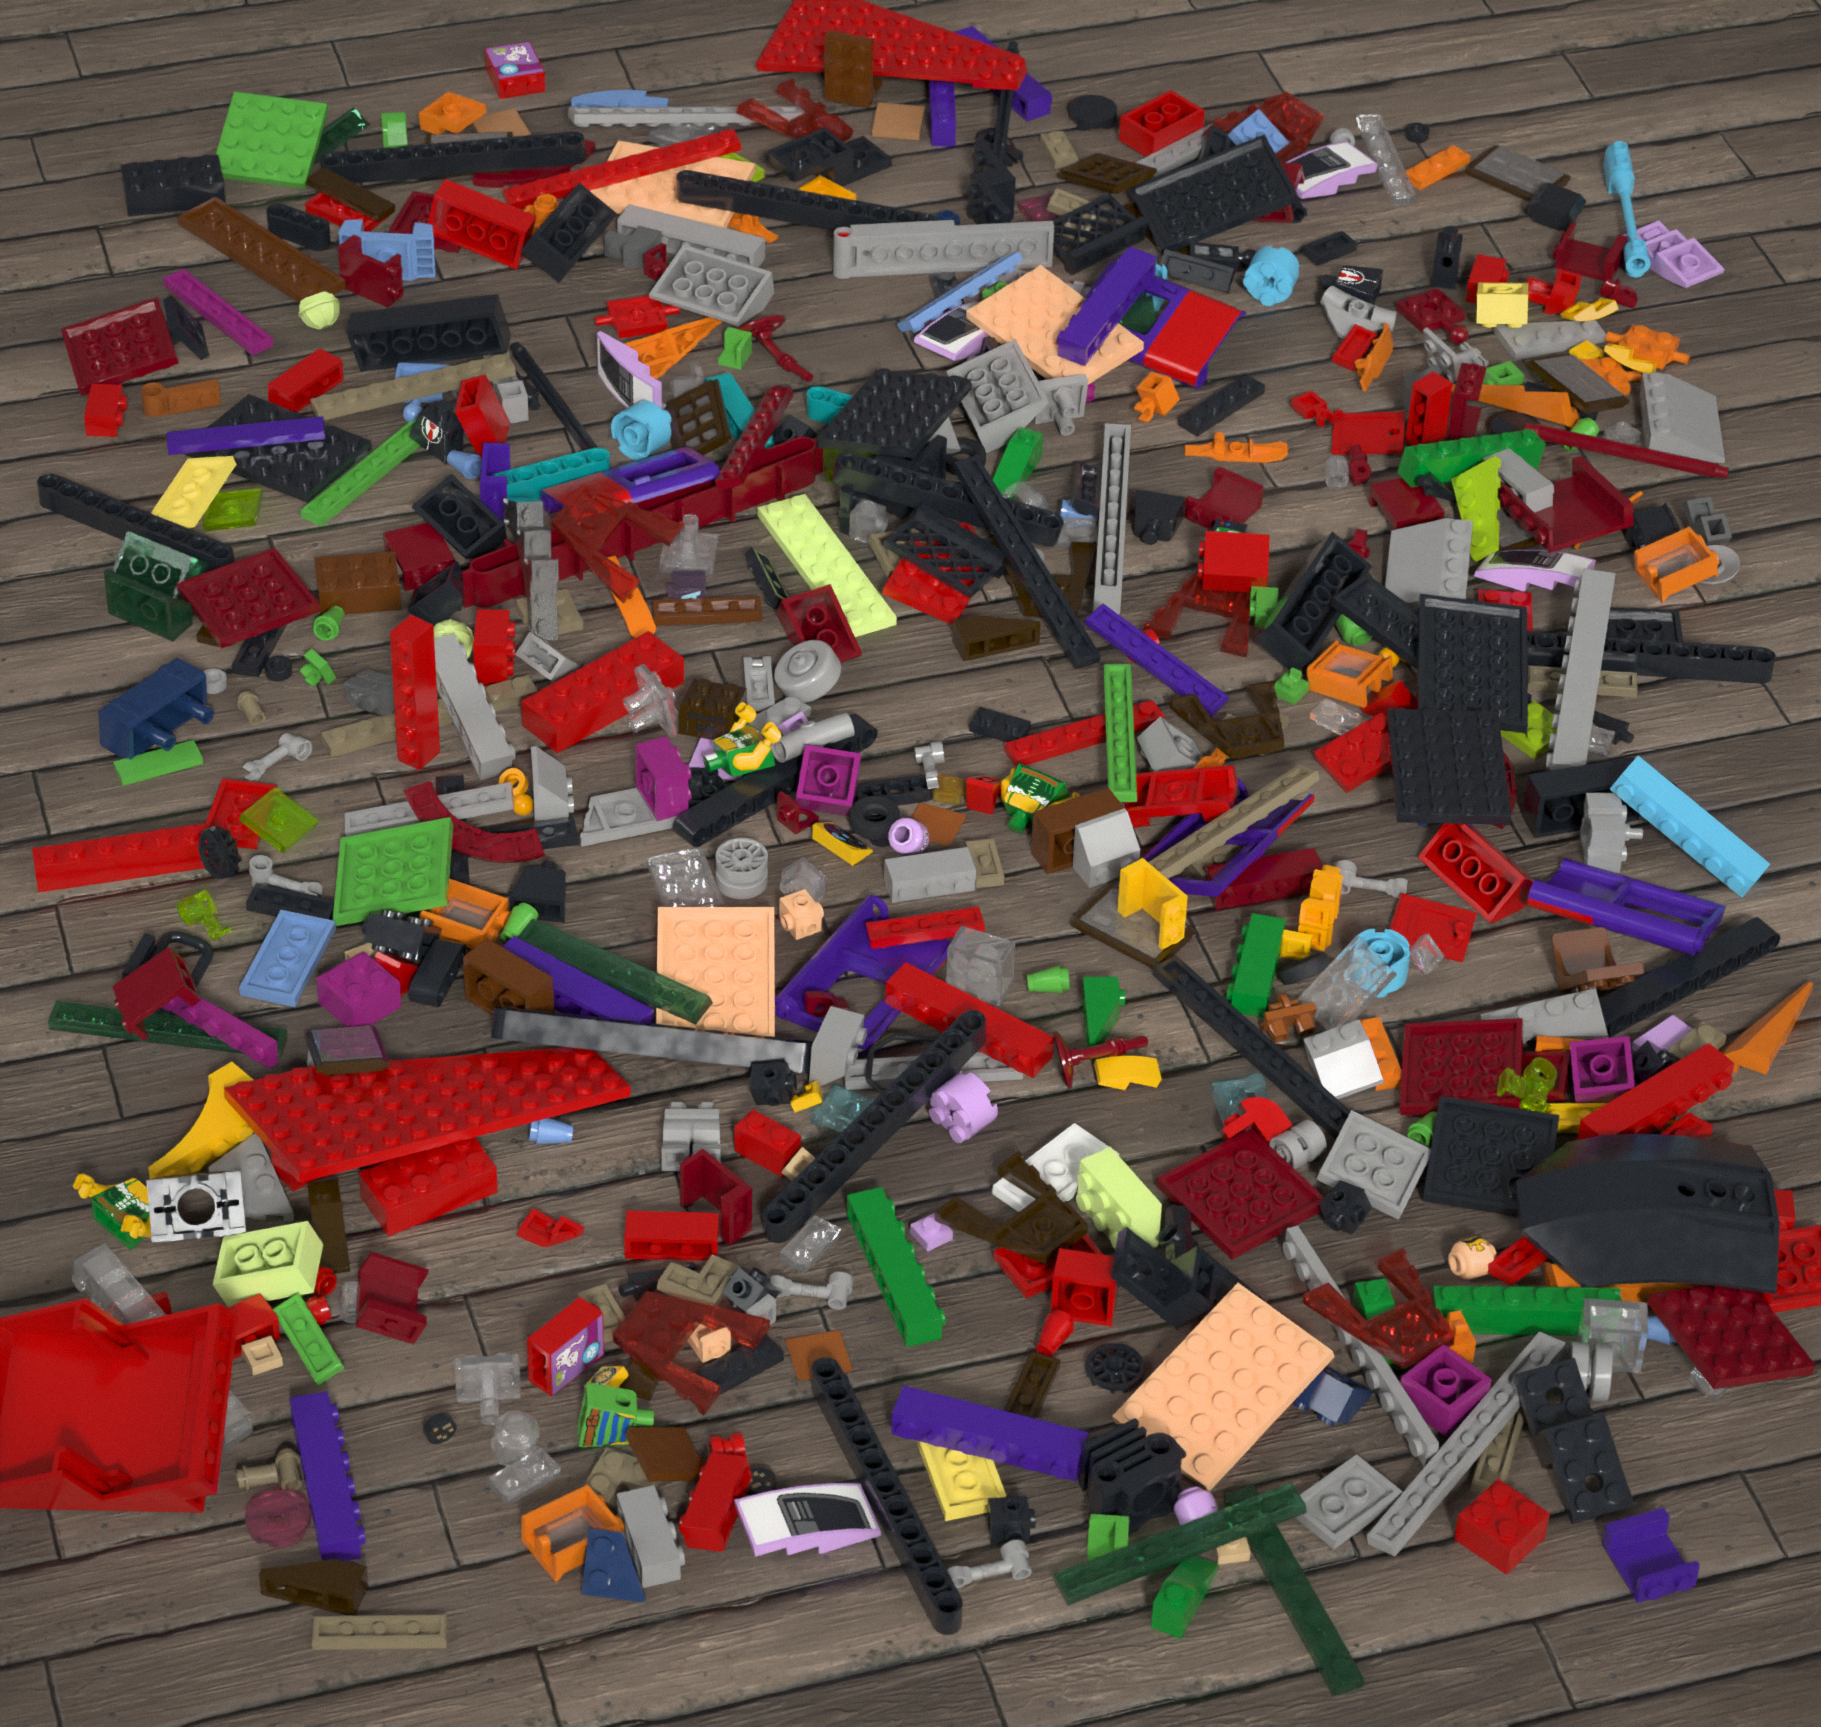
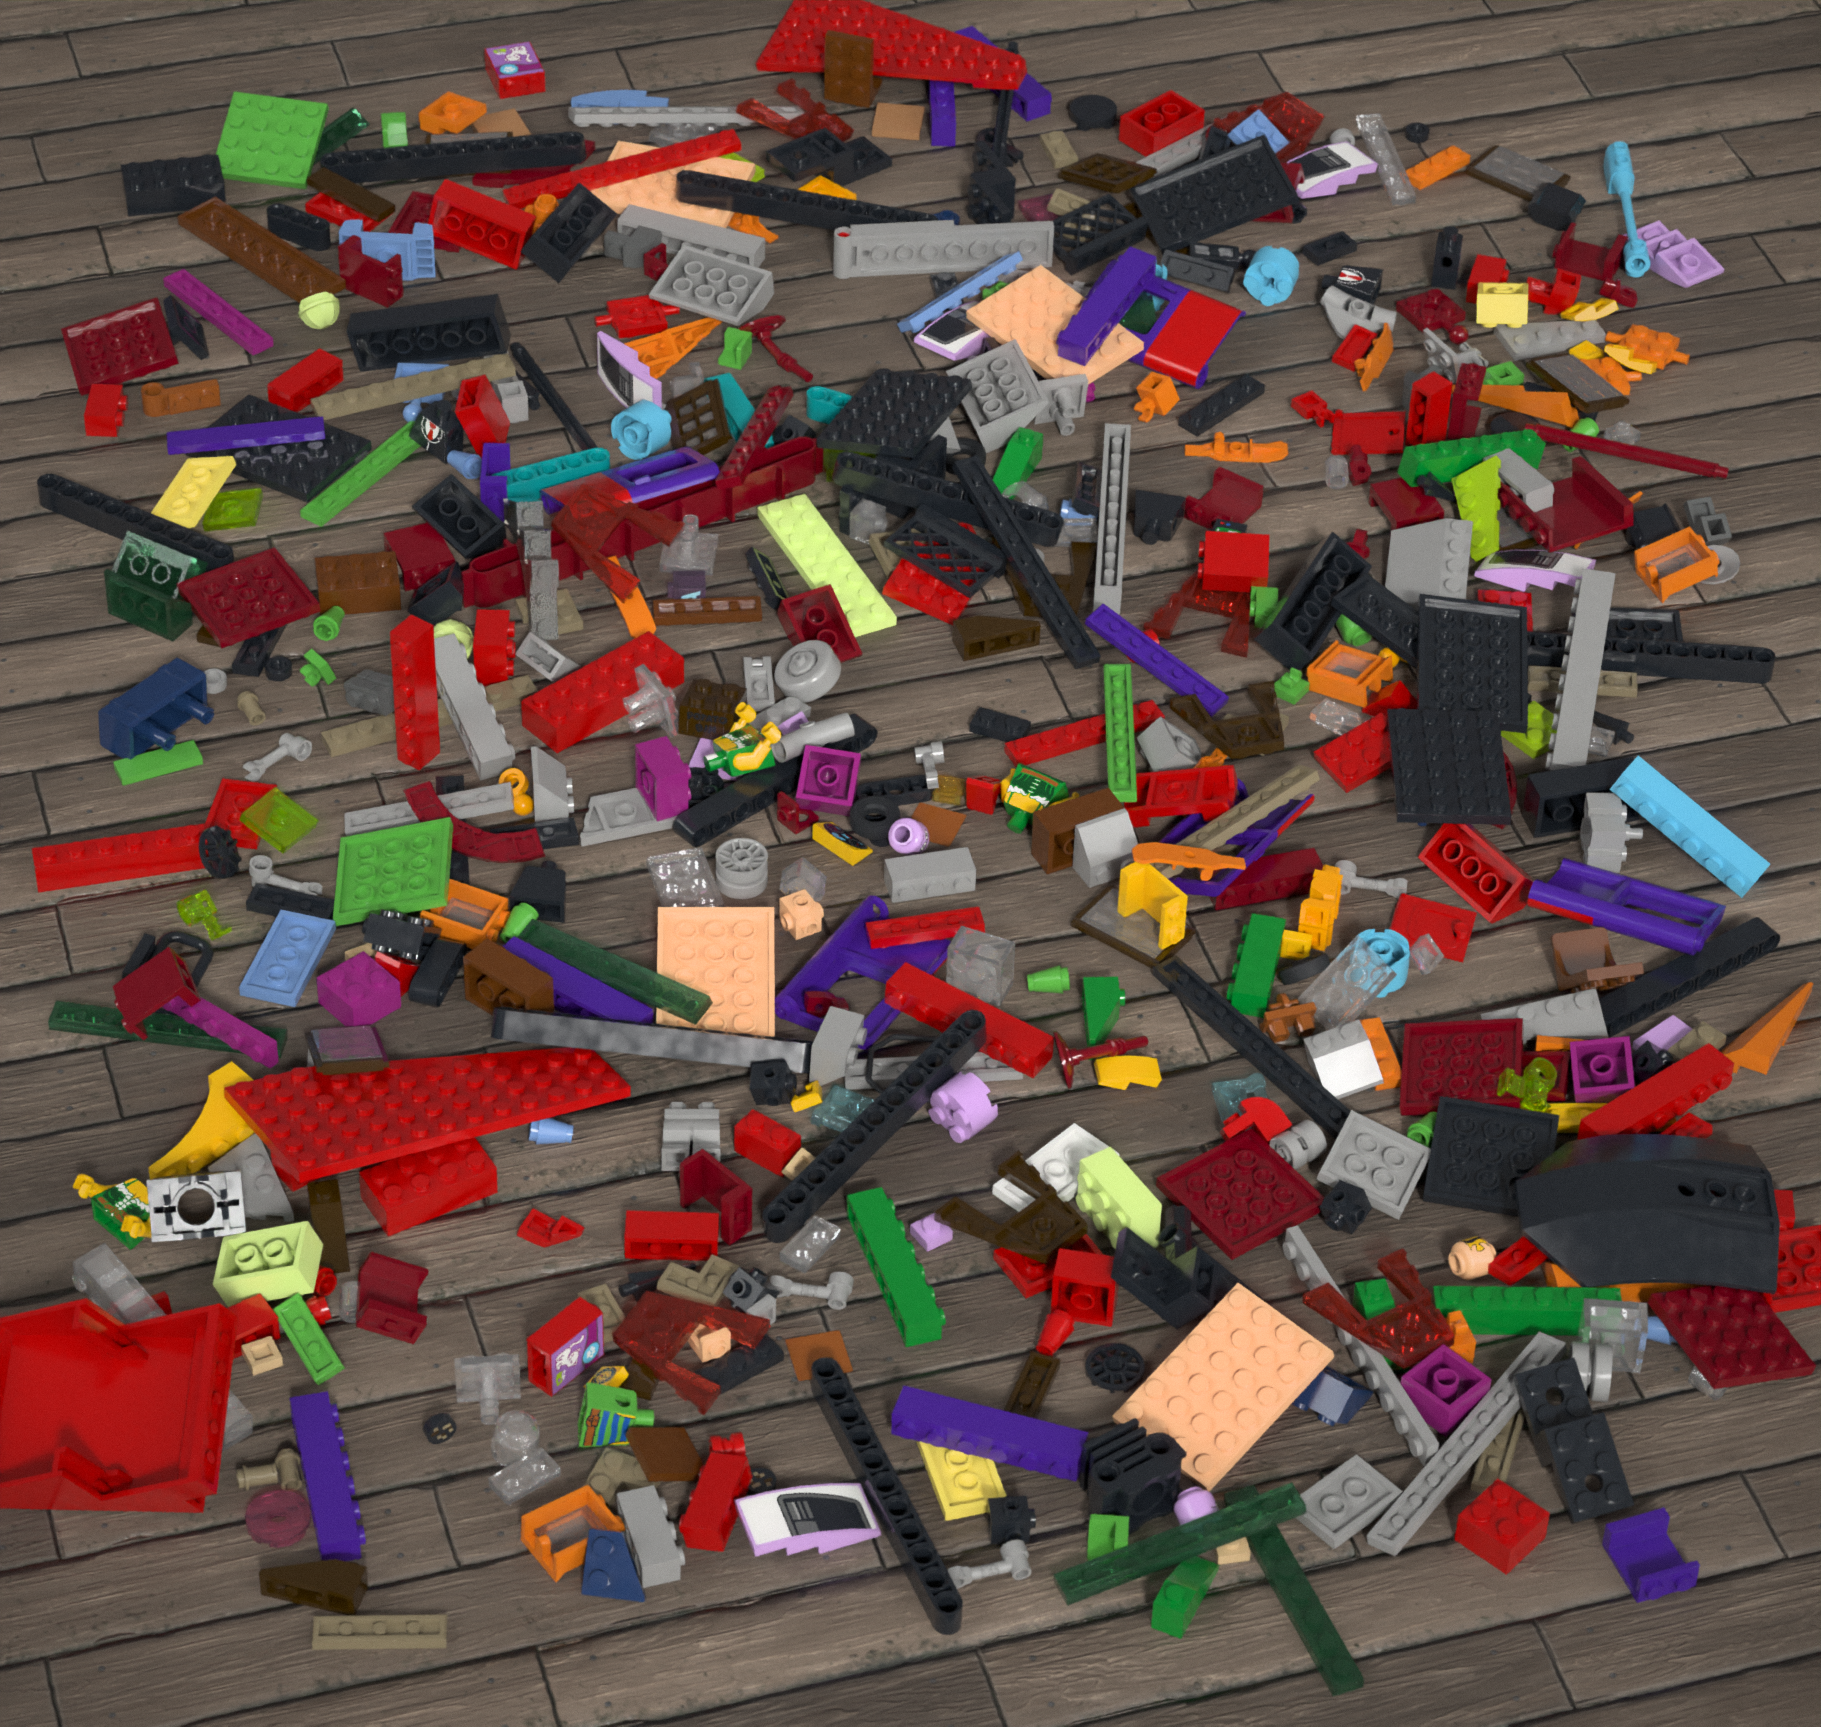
(986, 862): dark tan plate -> none
(1189, 857): none -> orange piece
(1680, 418): light grey slope -> none

